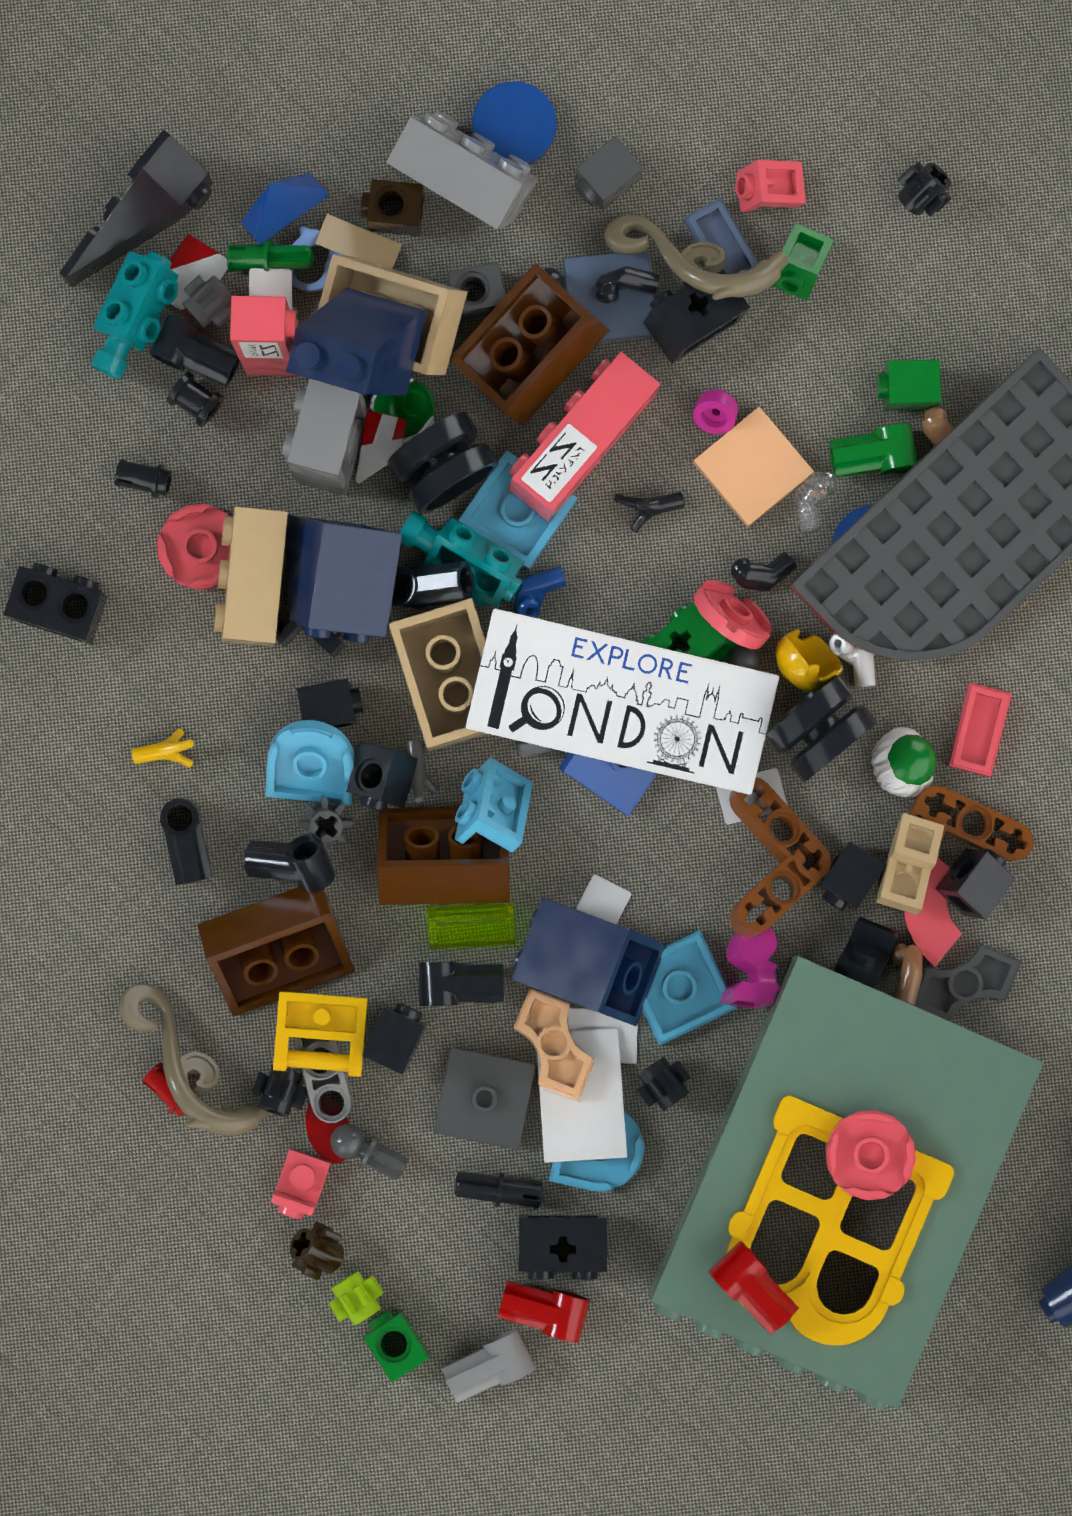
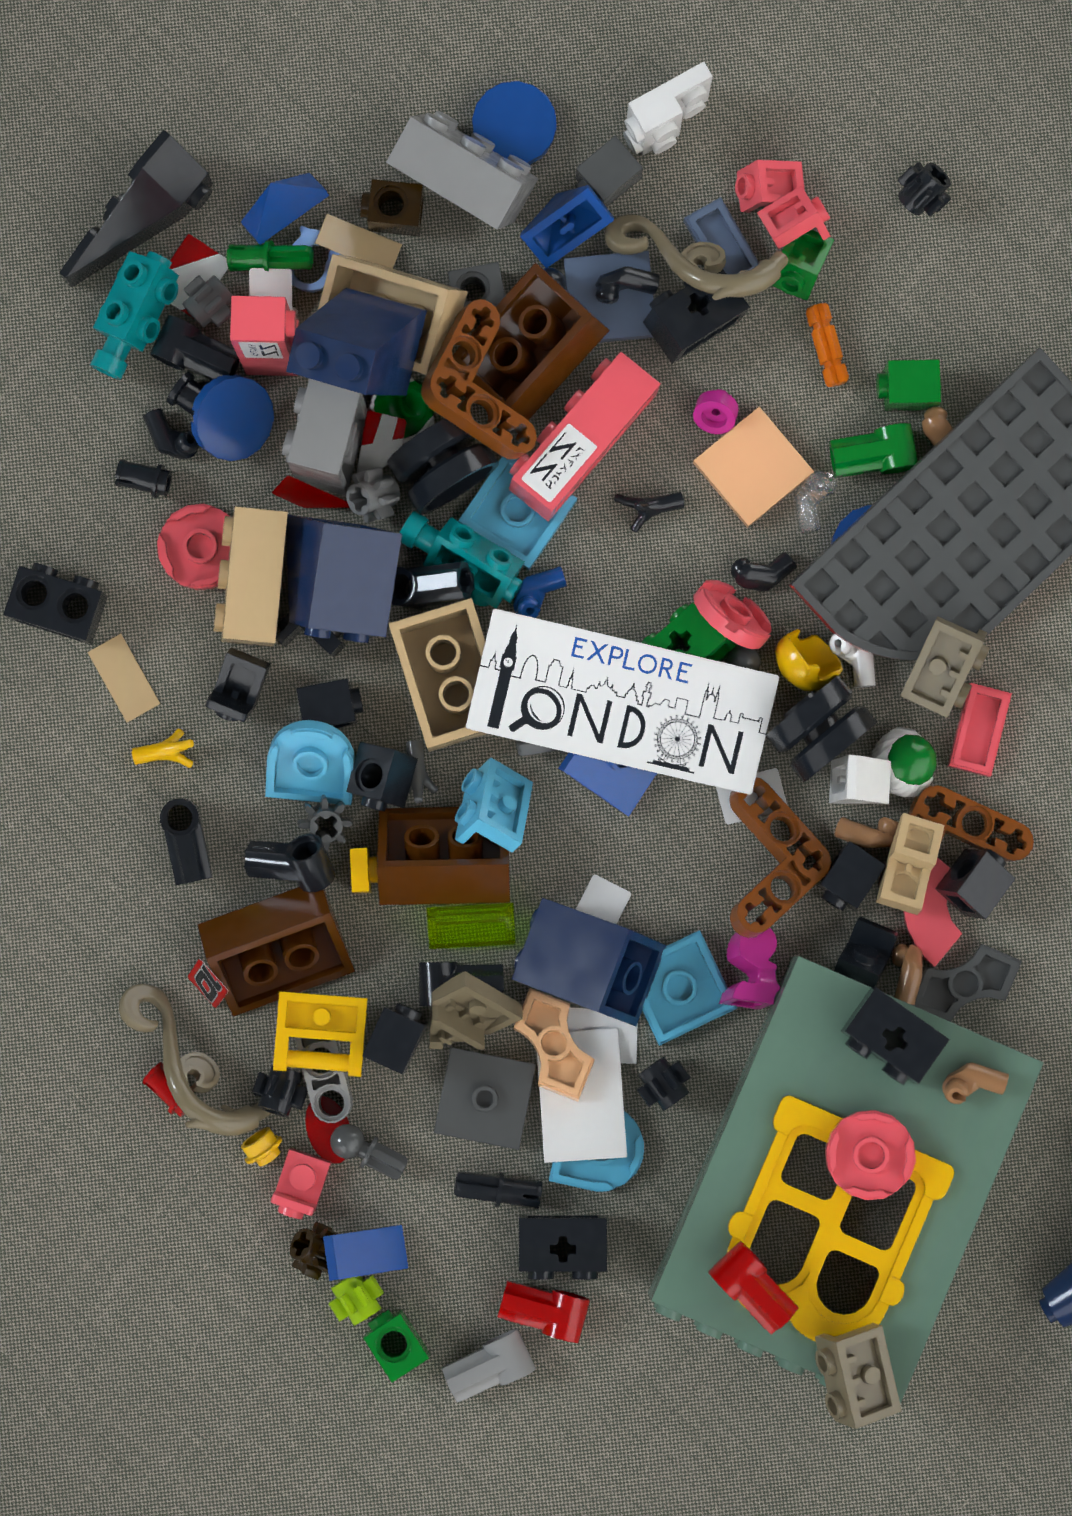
(123, 678): none -> tan sticker
(167, 440): none -> black arm
(207, 983): none -> sticker
(232, 417): none -> blue tile
(238, 686): none -> black bracket
(261, 1147): none -> yellow plate
(307, 495): none -> red sticker
(362, 870): none -> yellow plate
(365, 1252): none -> blue tile
(373, 494): none -> light grey gear
(459, 383): none -> dark orange beam
(468, 1010): none -> dark tan slope
(565, 224): none -> blue slope
(657, 116): none -> white plate
(793, 217): none -> coral bracket
(827, 345): none -> orange axle
(857, 1376): none -> dark tan bracket
(859, 780): none -> white slope
(866, 836): none -> medium nougat arm
(920, 1040): none -> black brick
(943, 666): none -> dark tan bracket
(971, 1078): none -> medium nougat arm

